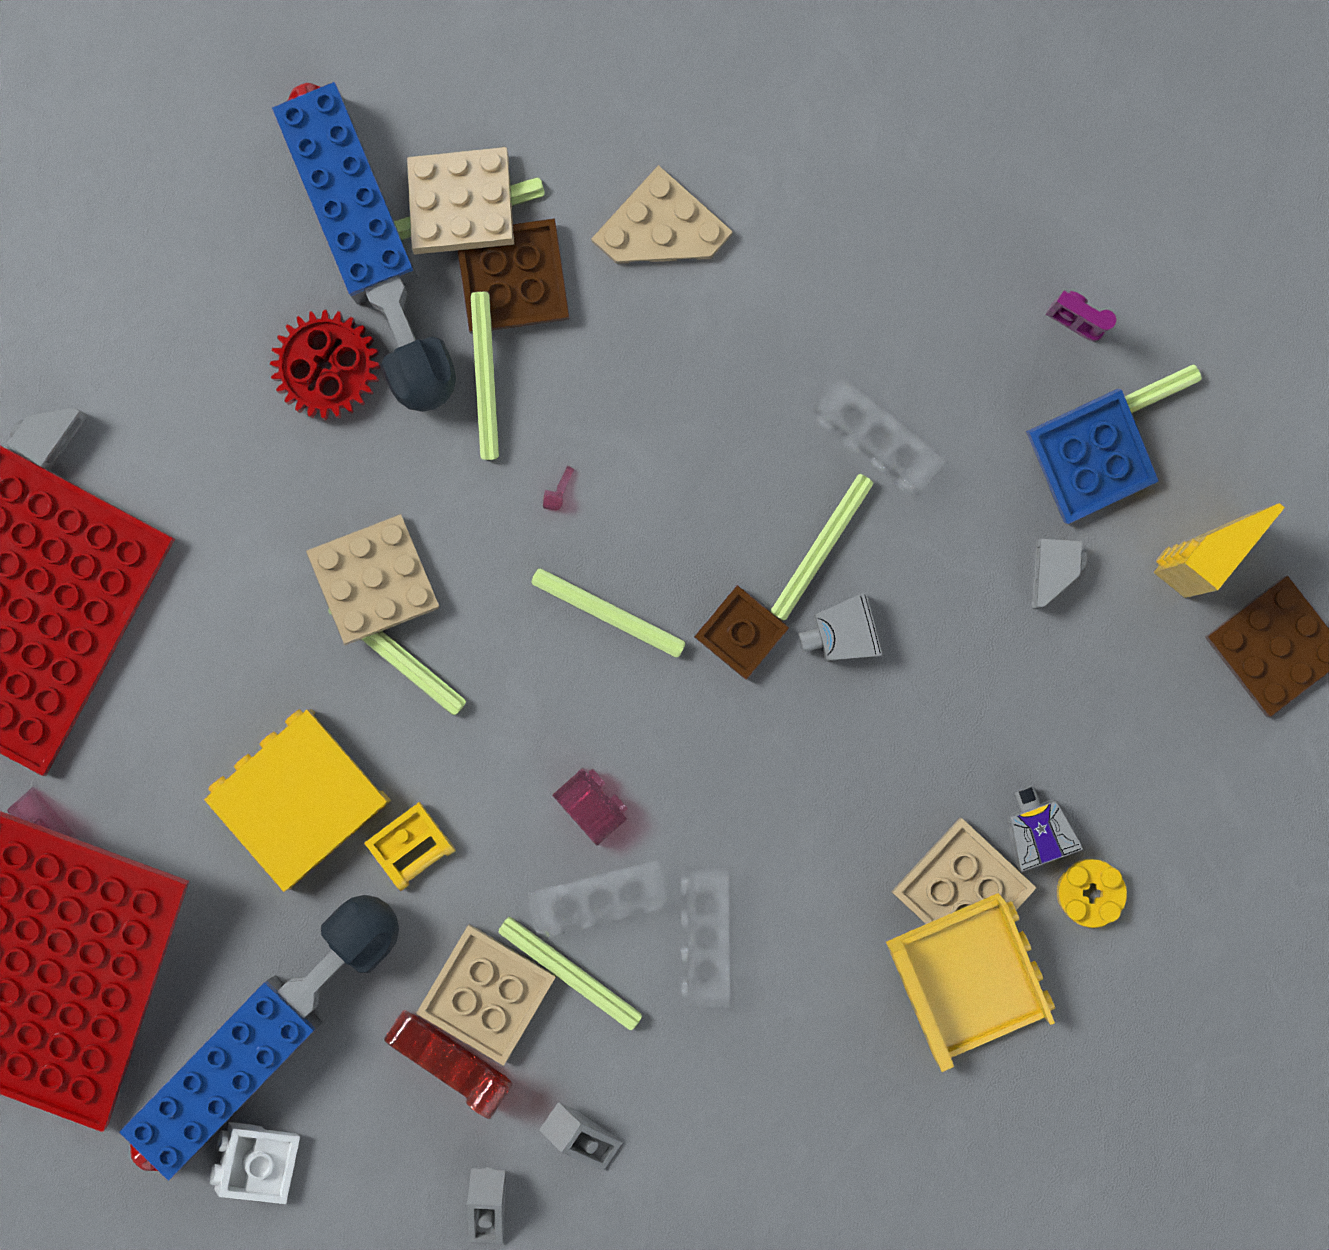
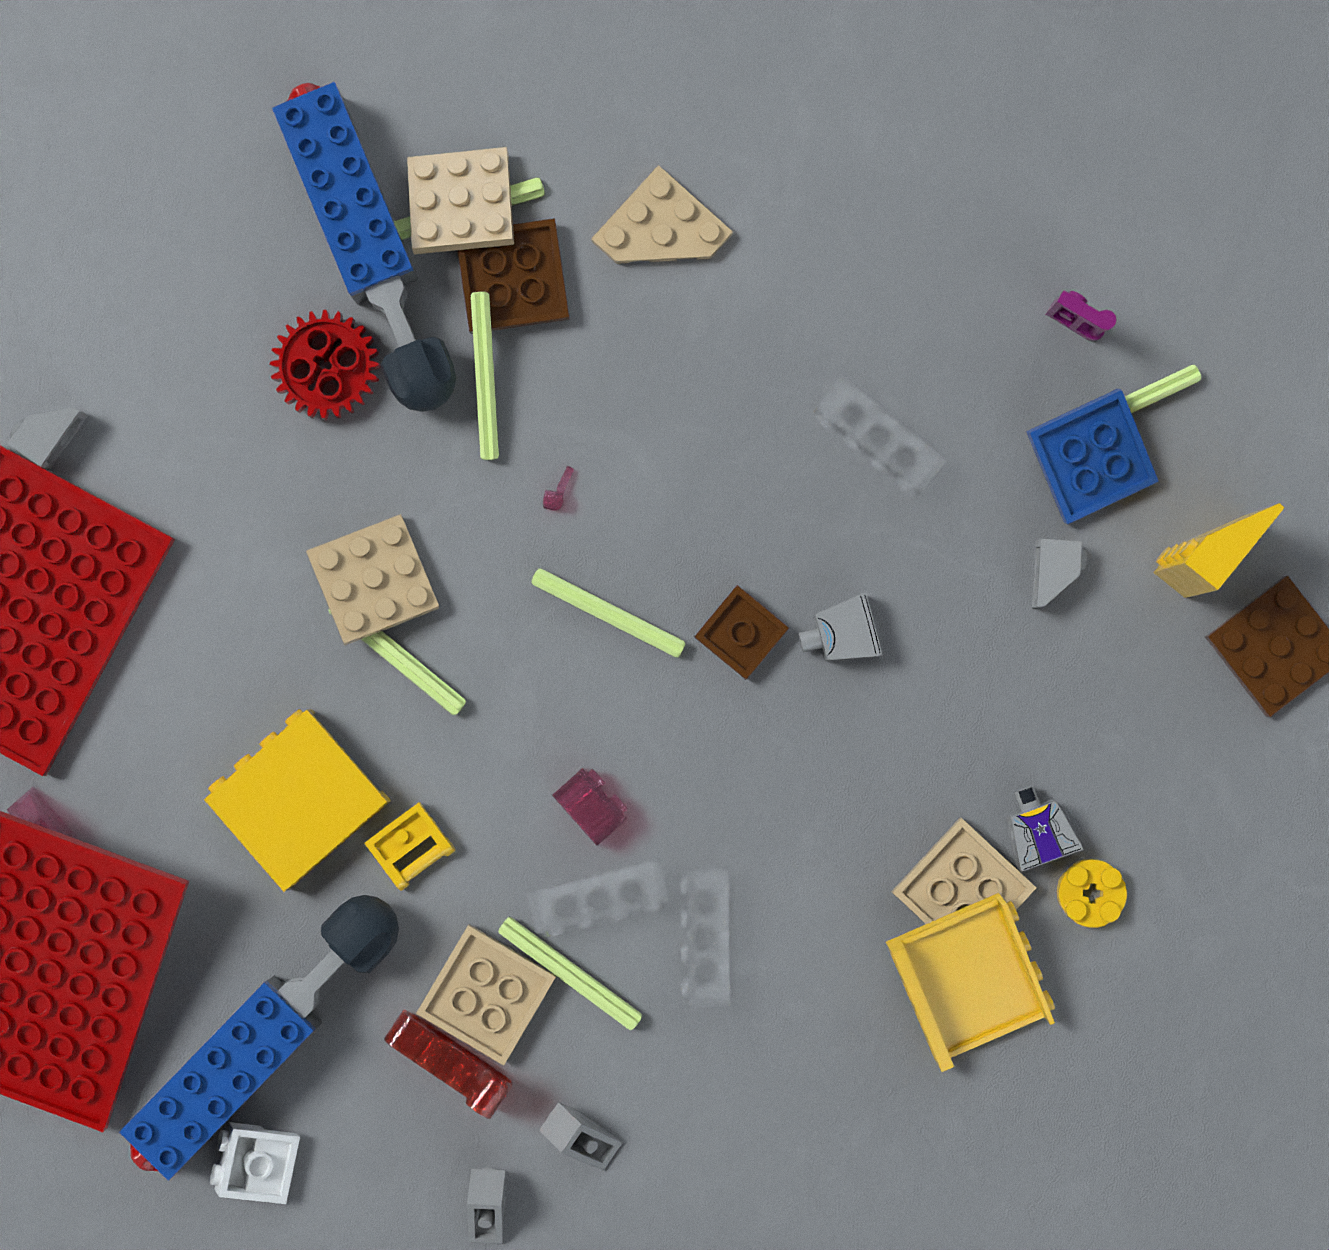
(821, 547): yellowish green axle -> none

